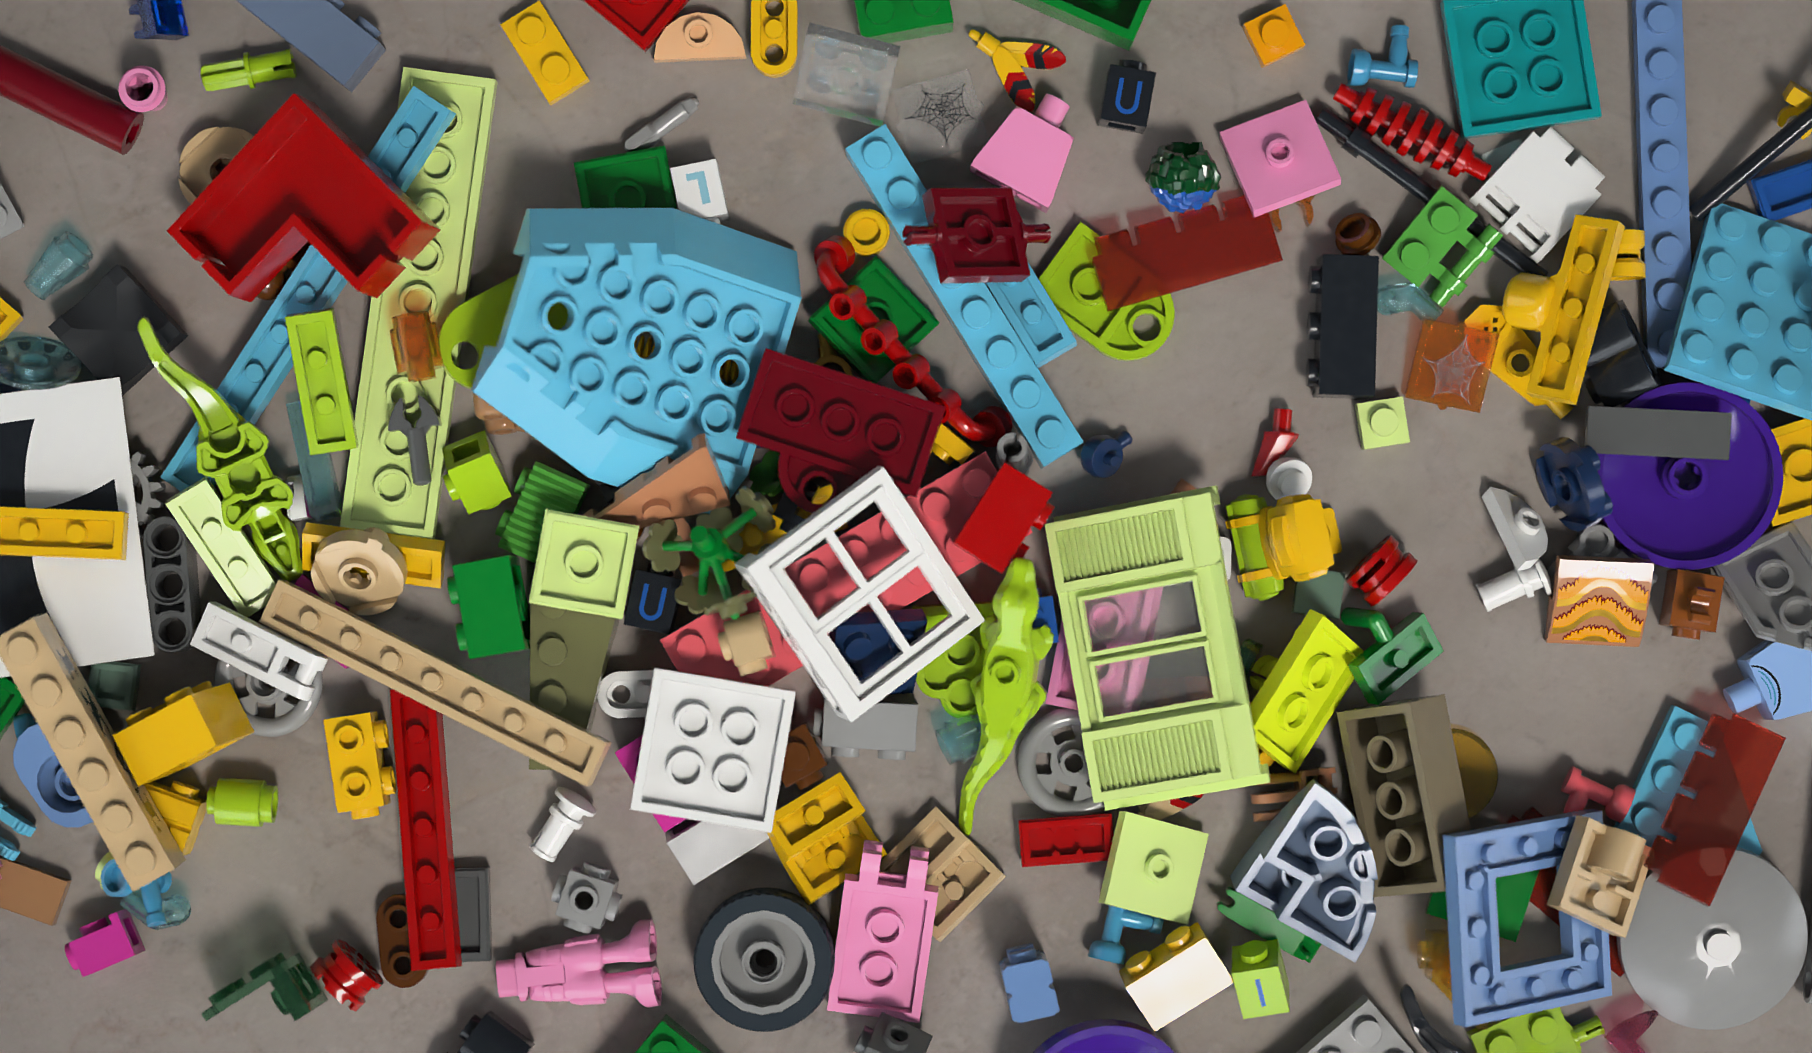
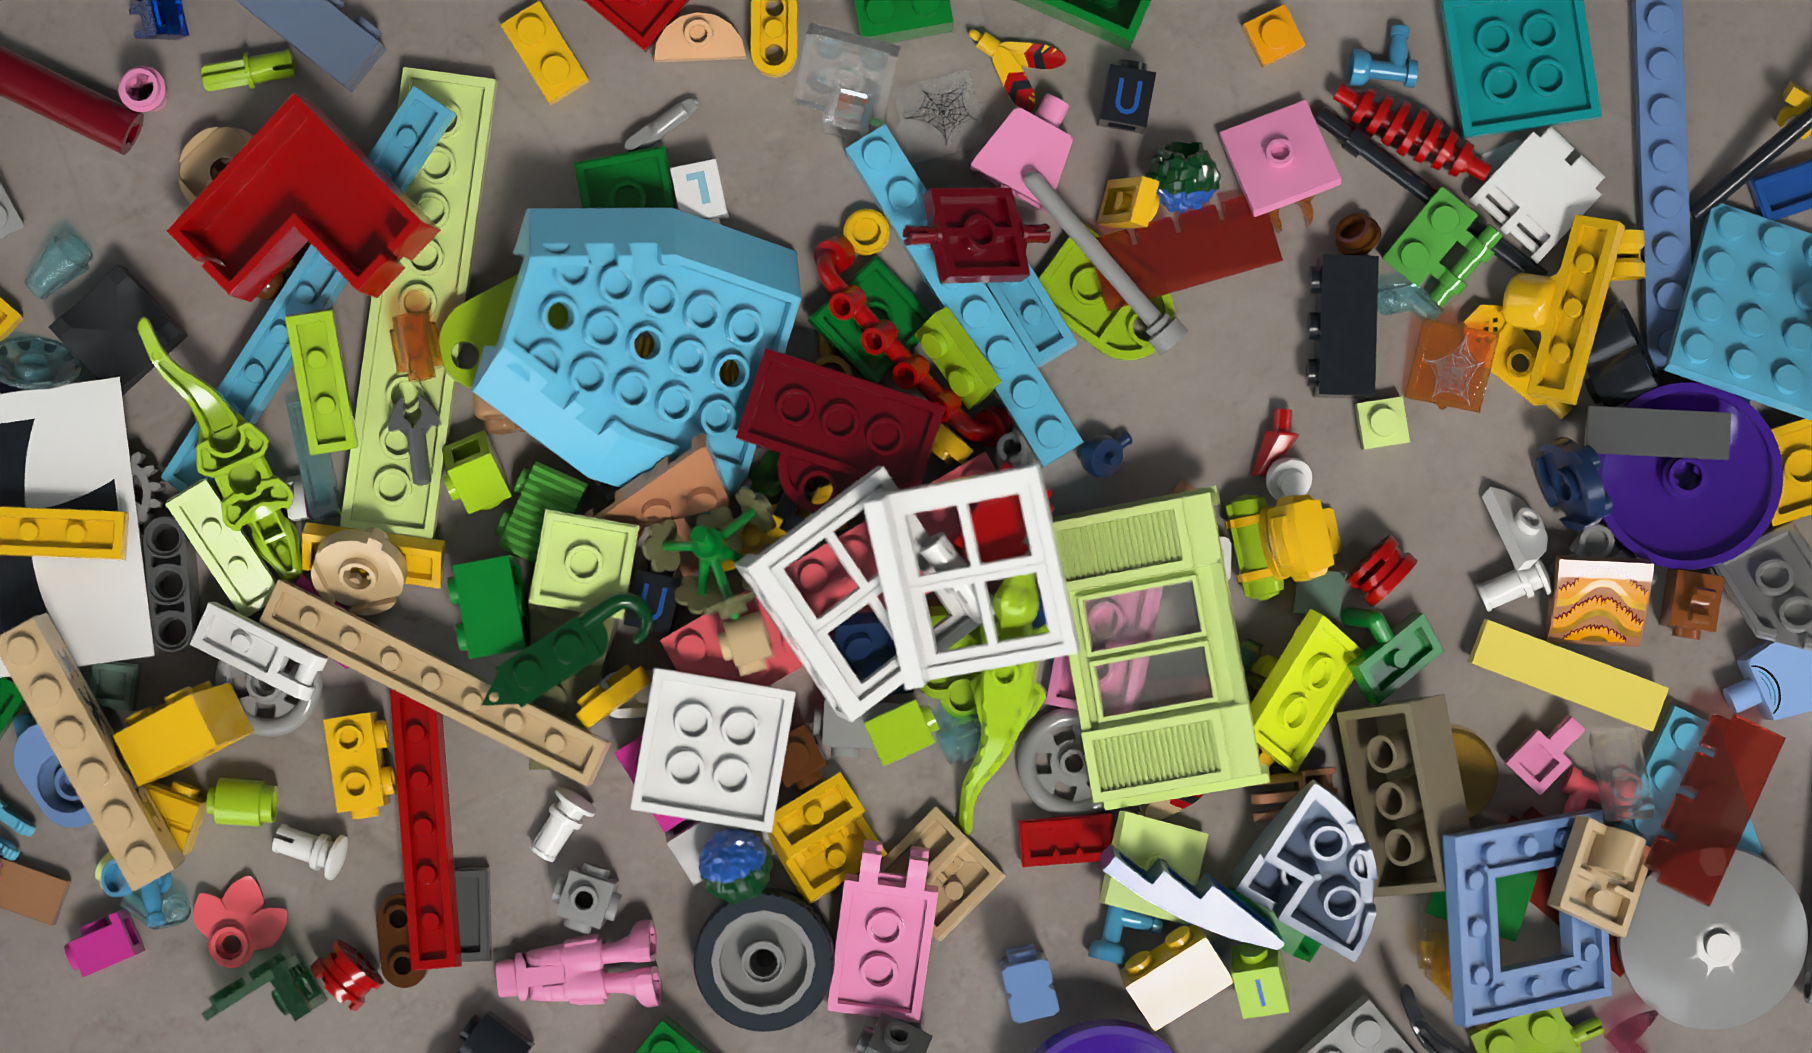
(242, 915): none -> coral plate
(313, 849): none -> white pin
(564, 651): none -> dark green plate
(601, 703): none -> yellow plate
(735, 865): none -> blue piece
(848, 114): none -> clear slope
(902, 731): none -> lime brick
(906, 587): none -> white window
(943, 556): none -> white pin
(957, 357): none -> lime plate
(1129, 203): none -> yellow plate
(1162, 329): none -> light grey piece
(1204, 905): none -> slope
(1541, 758): none -> bright pink plate
(1568, 675): none -> light yellow slope
(1621, 774): none -> clear plate

